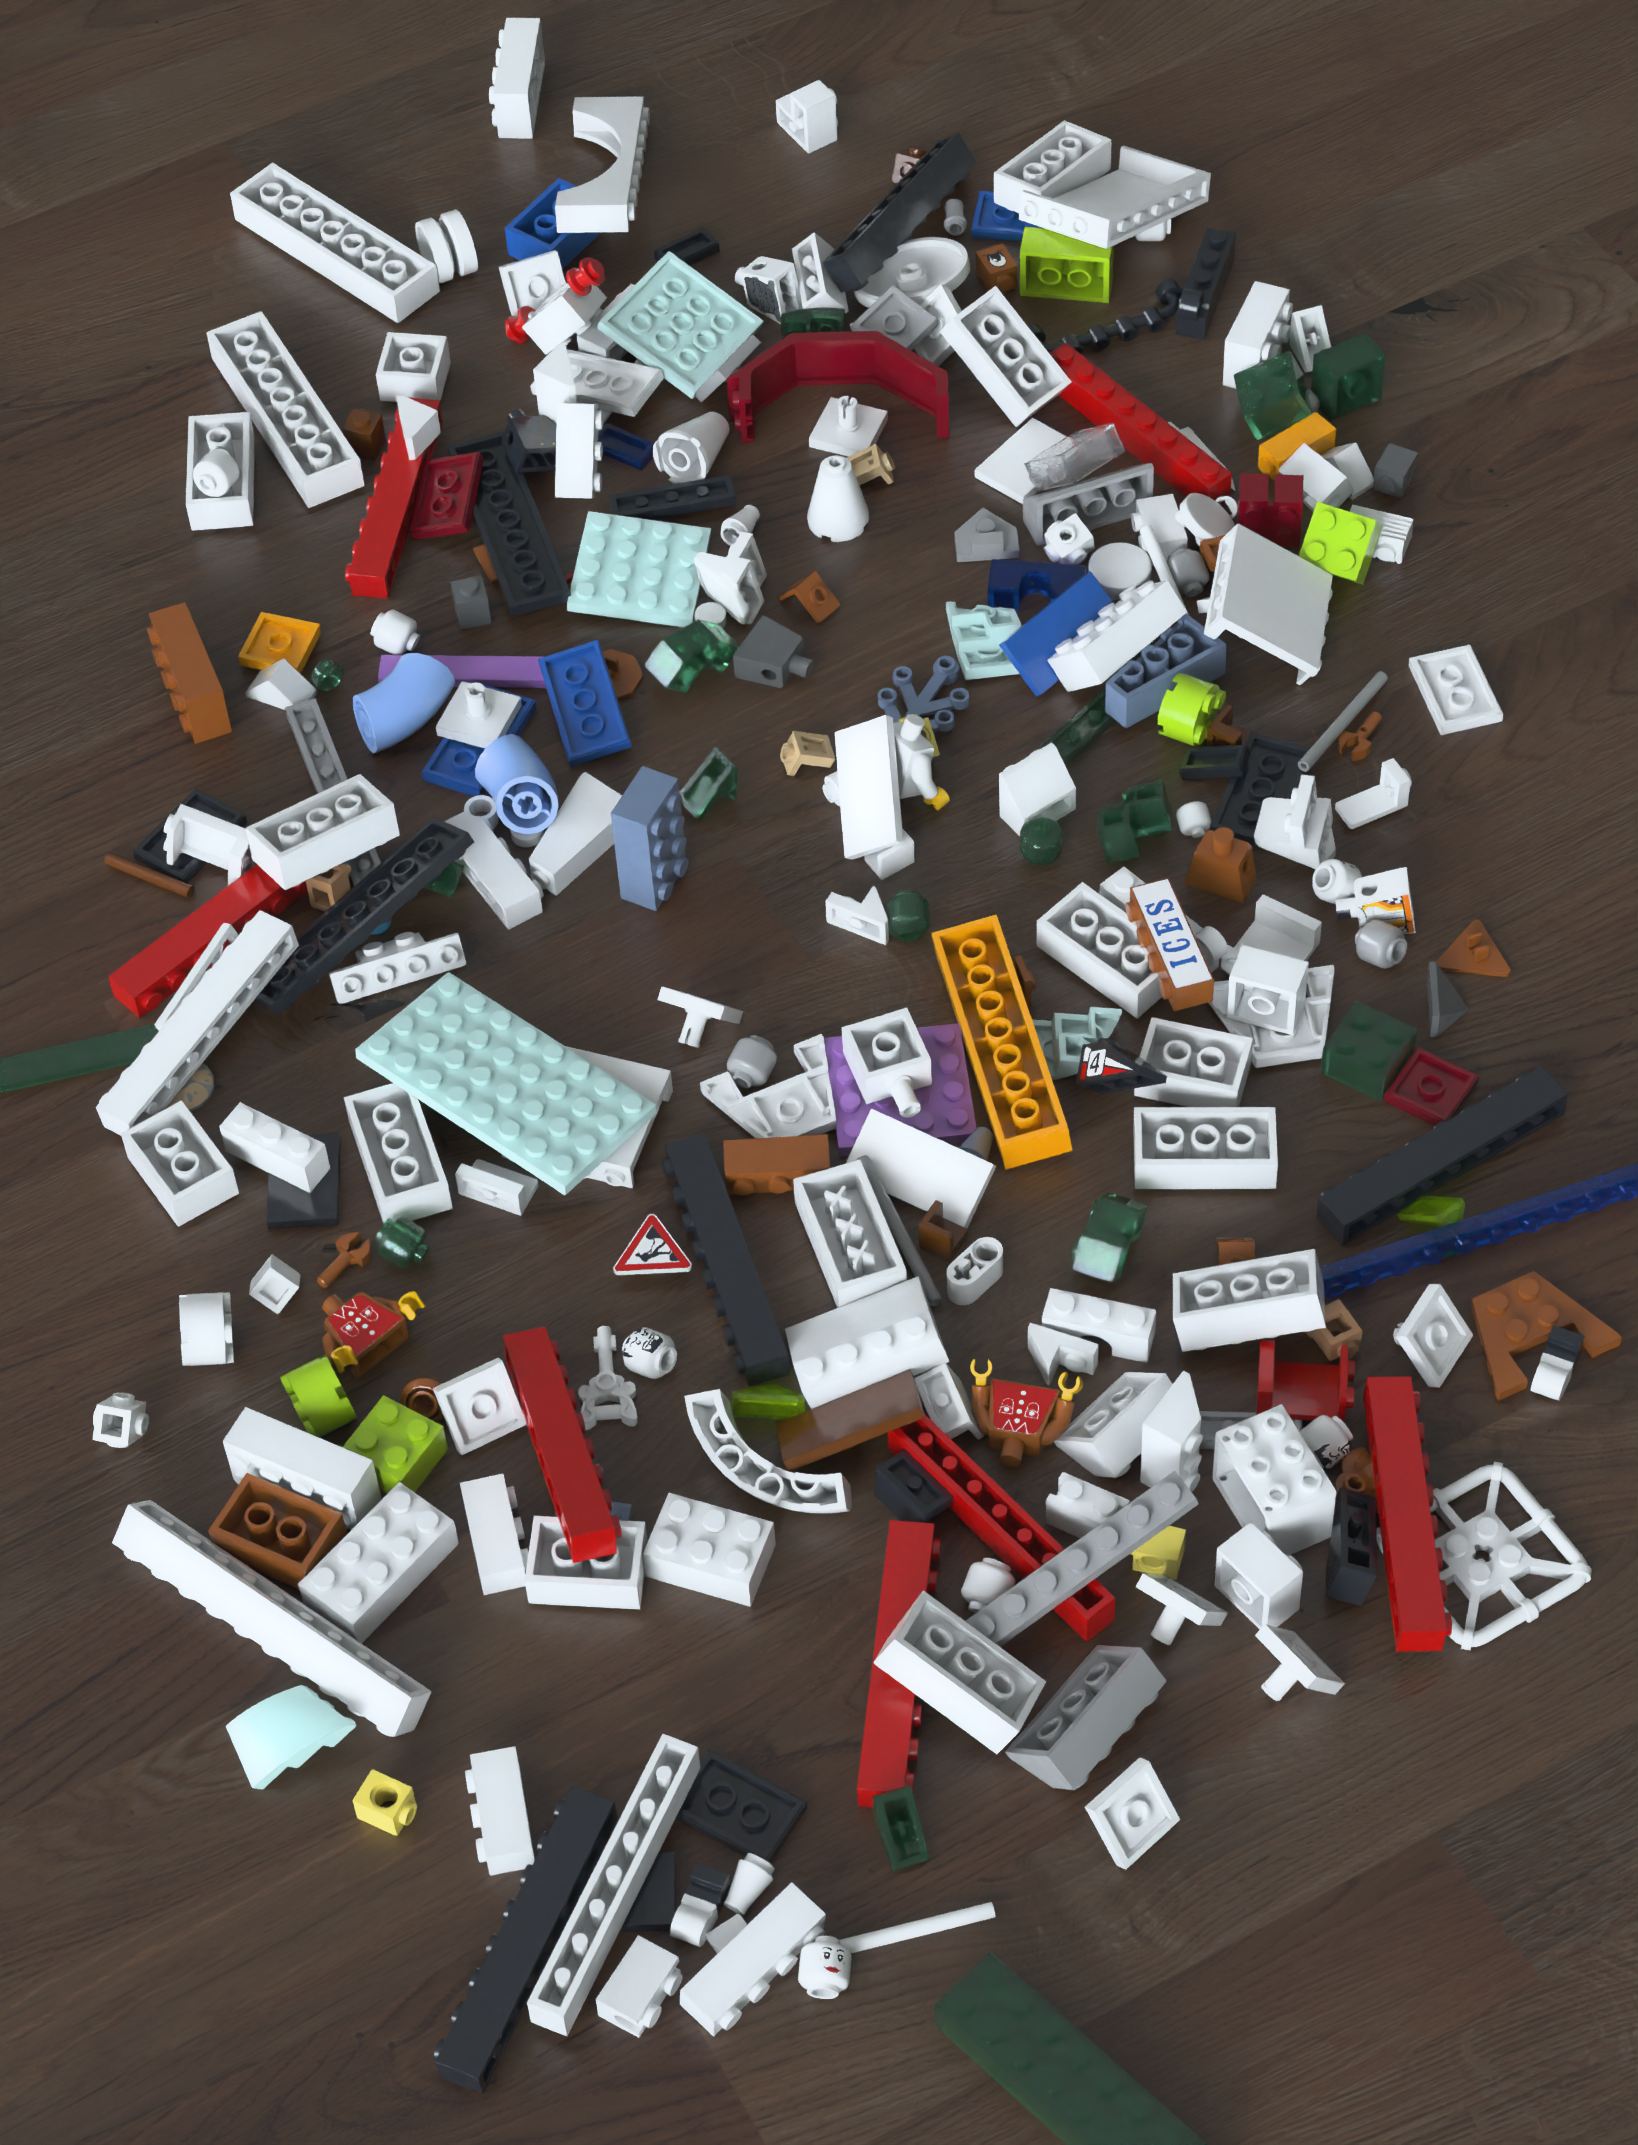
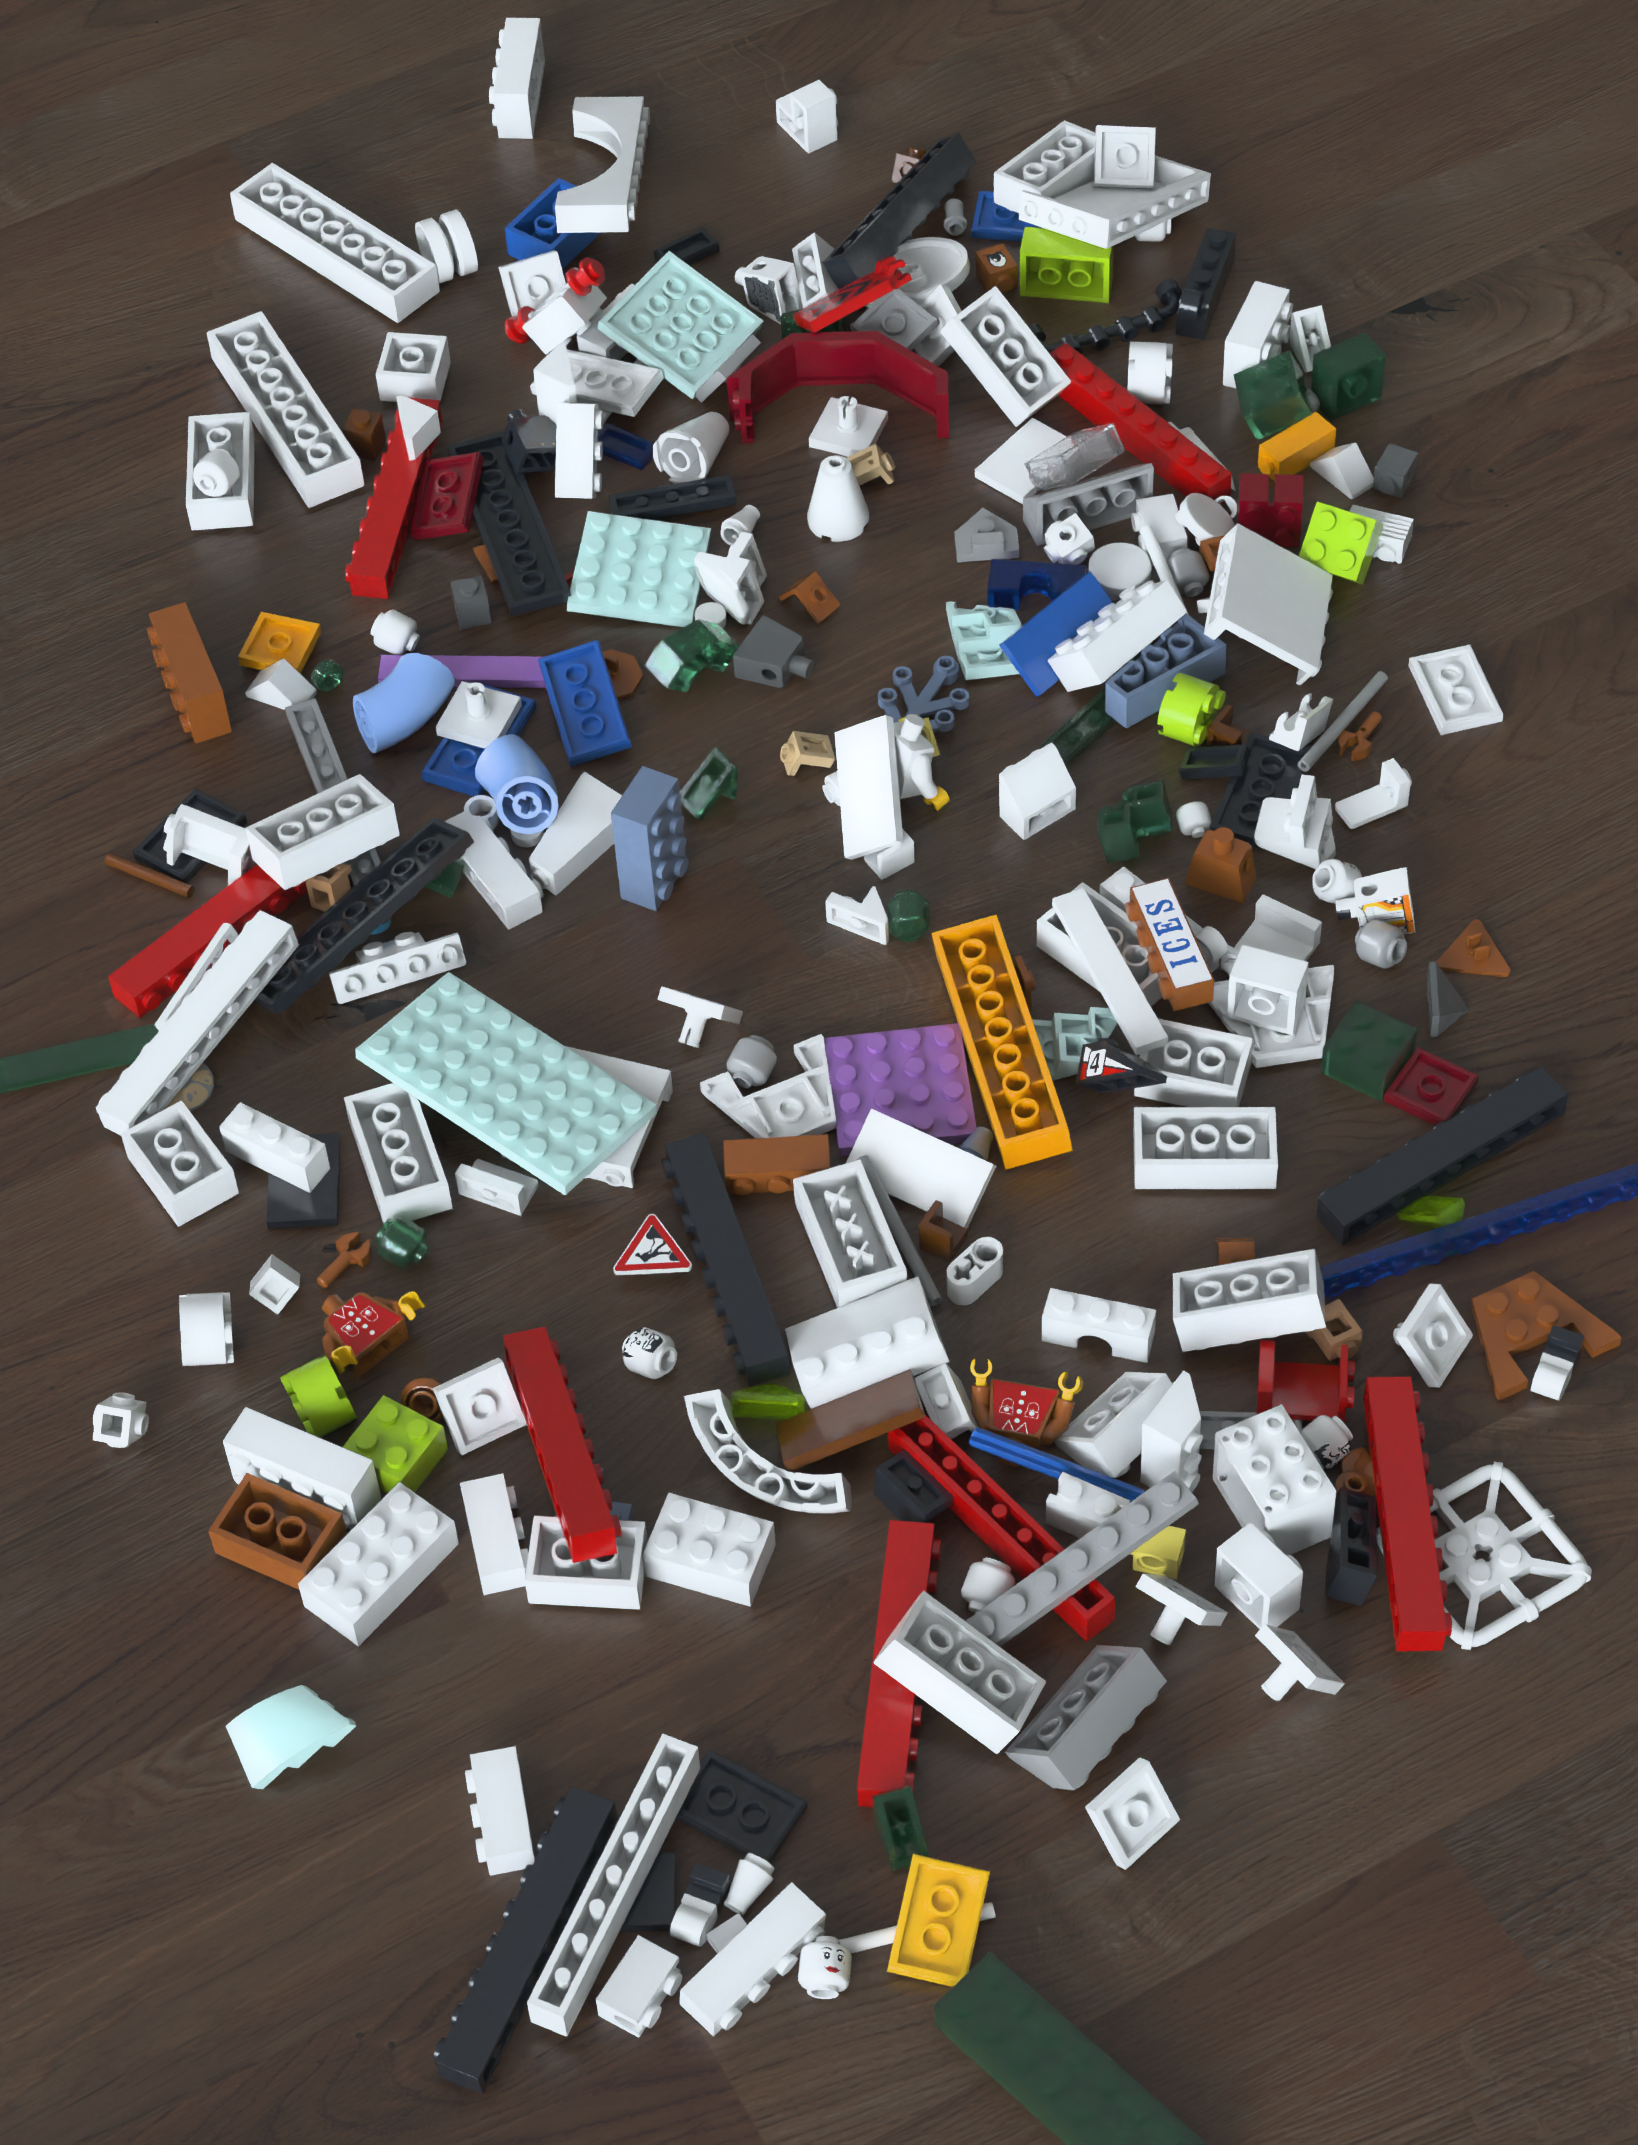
(272, 1618): white brick -> none
(380, 1789): light yellow brick -> none
(607, 1387): white piece -> none
(854, 295): none -> red tile
(888, 1059): white brick -> none
(938, 1921): none -> yellow tile
(1041, 841): clear green head -> none
(1047, 1463): none -> blue axle
(1056, 1348): white slope -> none
(1107, 1236): clear green brick -> none
(1110, 971): none -> white tile
(1124, 157): none -> white tile
(1150, 372): none -> white brick
(1303, 725): none -> white hinge
(1321, 479): white brick -> none

